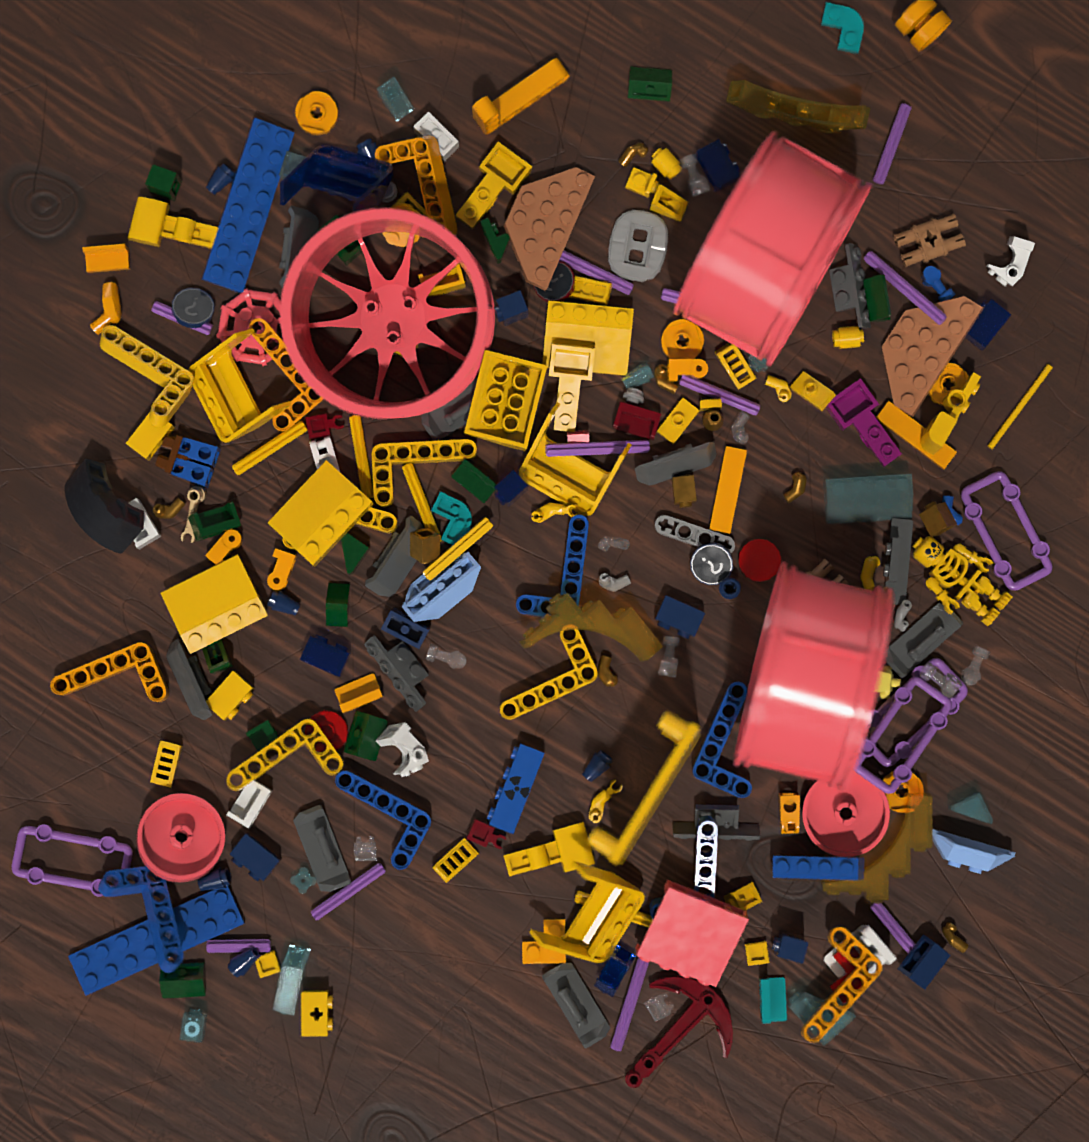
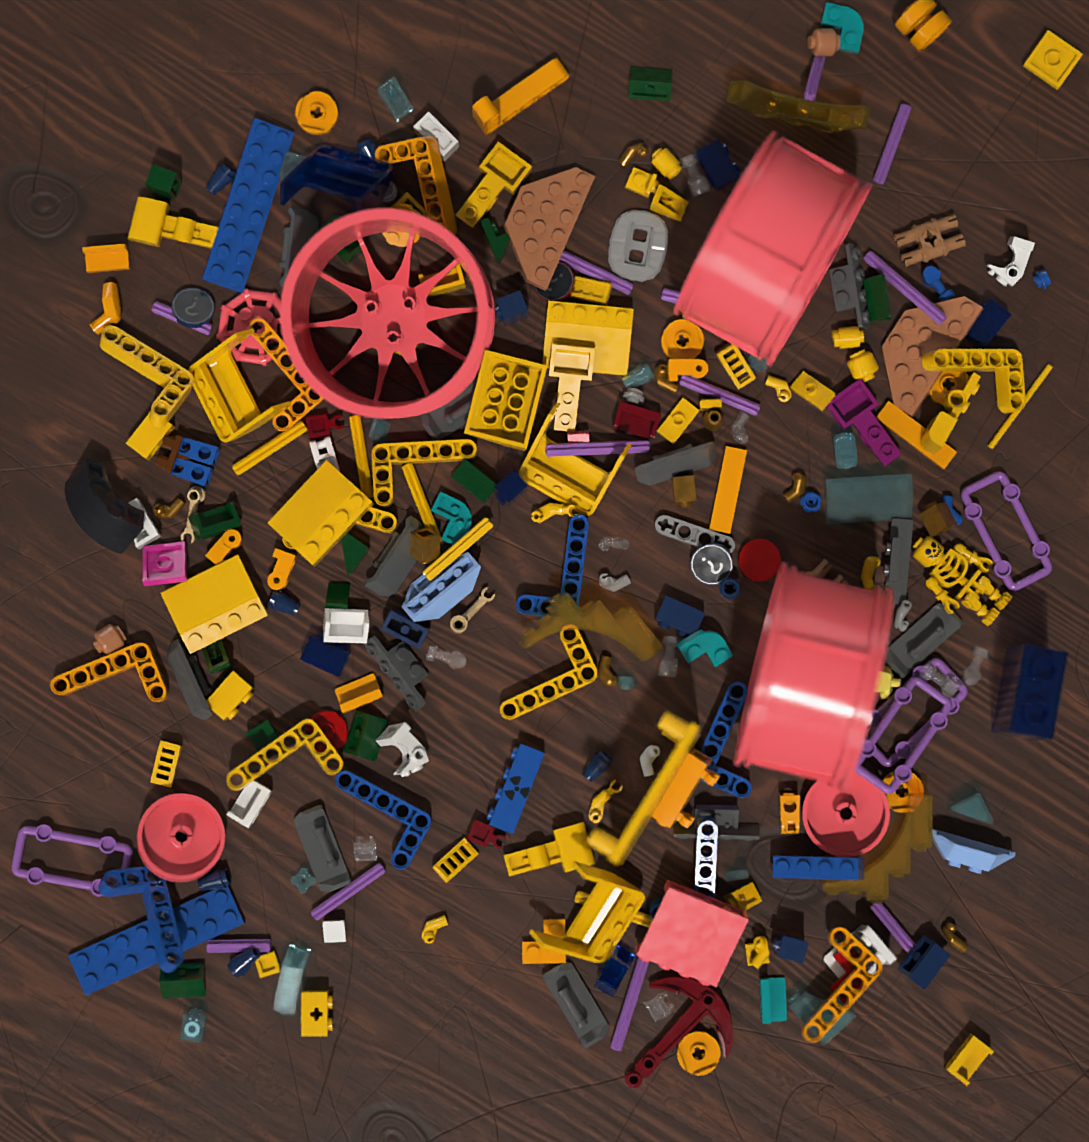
(109, 639): none -> nougat head
(164, 563): none -> dark pink plate
(254, 857): dark blue brick -> none
(334, 931): none -> white slope
(345, 625): none -> white panel
(379, 430): none -> clear light blue slope
(431, 927): none -> yellow arm
(478, 604): none -> tan brick
(626, 682): none -> clear light blue plate
(647, 758): none -> white arm
(681, 789): none -> light orange brick
(705, 642): none -> teal plate
(709, 1058): none -> light orange plate
(736, 875): none -> clear light blue tile
(762, 951): none -> yellow arm
(814, 78): none -> medium lavender axle
(816, 501): none -> blue plate
(824, 42): none -> nougat head
(845, 450): none -> clear light blue gear
(863, 365): none -> yellow head
(968, 1058): none -> yellow panel
(1008, 375): none -> yellow beam
(1030, 692): none -> clear blue brick
(1042, 279): none -> blue plate
(1052, 60): none -> yellow plate

